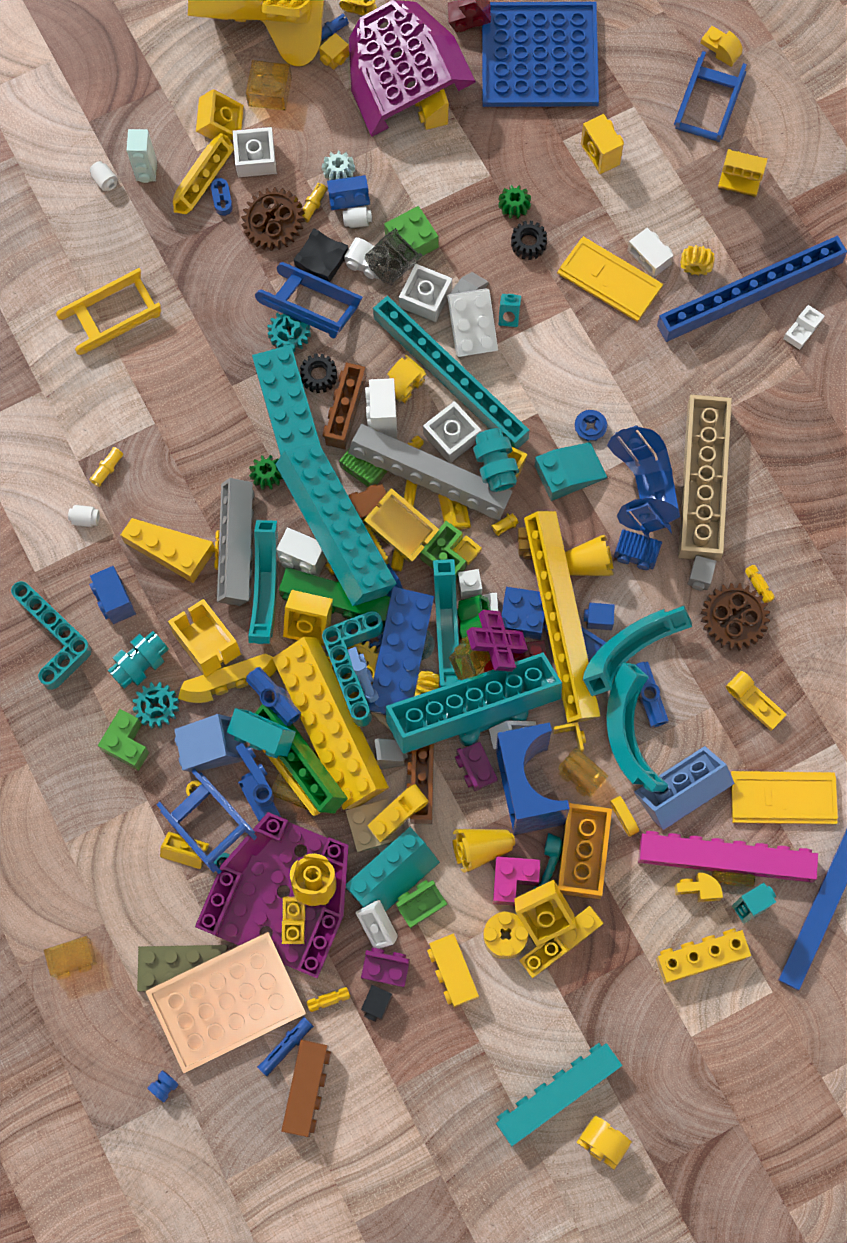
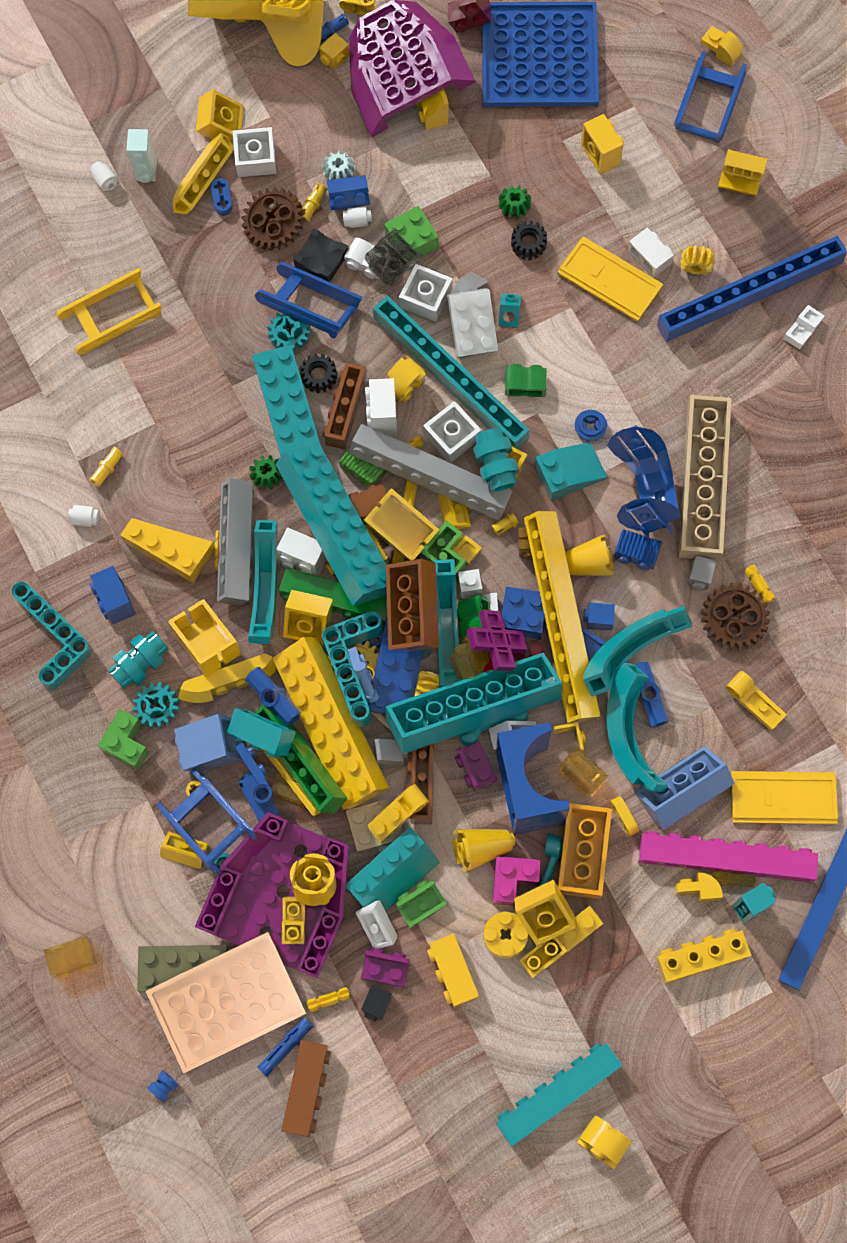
(268, 85): clear yellow brick -> none
(412, 606): none -> dark orange brick
(525, 381): none -> green brick

